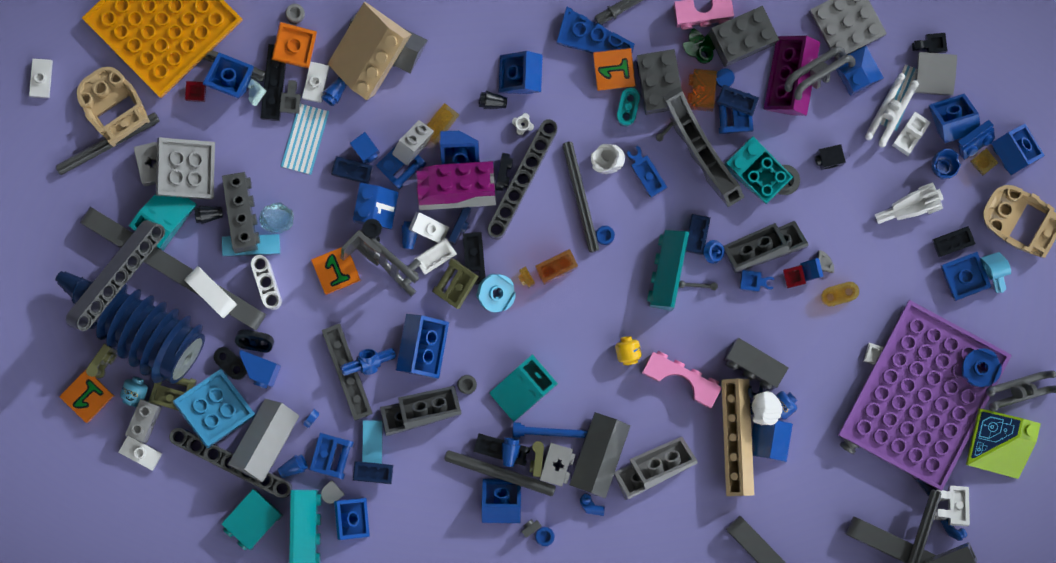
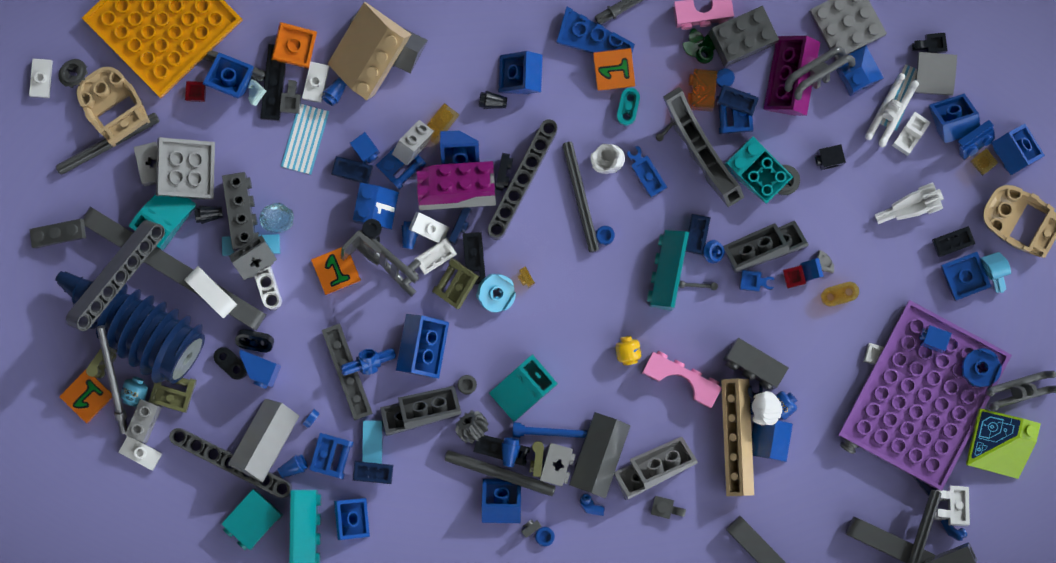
(57, 233): none -> dark grey plate
(73, 65): none -> dark grey gear
(120, 413): none -> flat silver bar
(214, 408): dark azure plate -> none
(255, 249): none -> dark grey brick
(295, 13): light grey tile -> none
(331, 492): light grey tile -> none
(471, 426): none -> dark grey gear
(522, 119): white plate -> none
(556, 266): clear orange brick -> none
(657, 77): dark grey brick -> none
(664, 508): none -> dark grey plate
(935, 338): none -> blue brick
(945, 163): blue hair -> none

